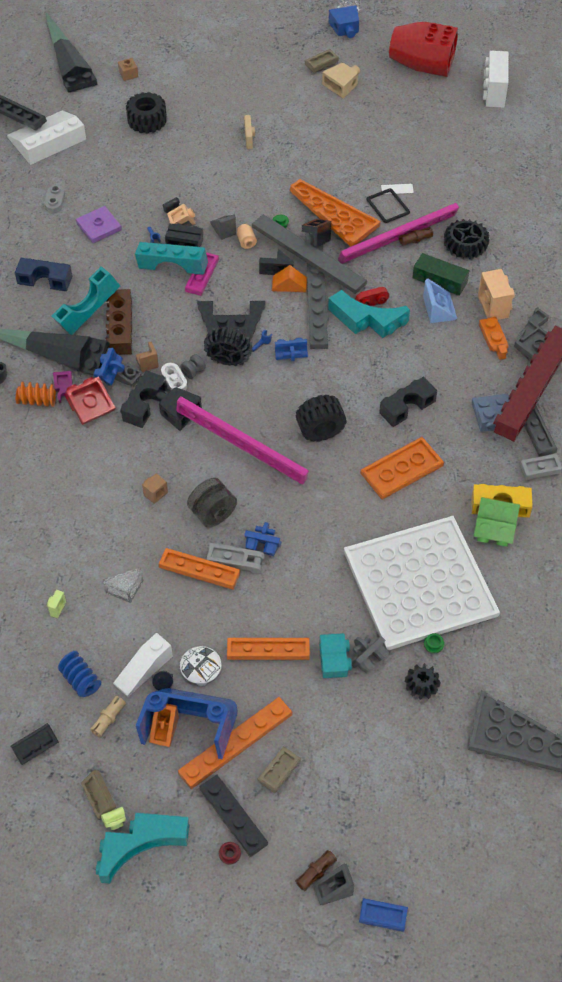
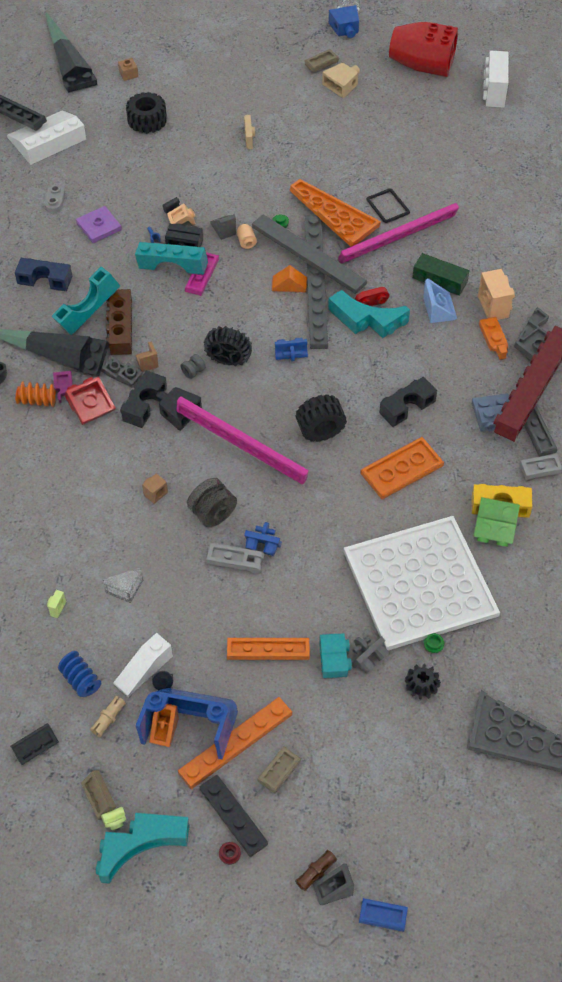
(110, 366): blue hips -> none
(176, 377): white plate -> none
(199, 568): orange plate -> none
(200, 665): white dish -> none
(245, 323): black wing -> none
(264, 340): blue hand -> none
(272, 266): black slope -> none
(320, 229): black panel -> none
(399, 188): white sticker -> none
(415, 236): reddish brown pin -> none
(466, 238): black gear -> none

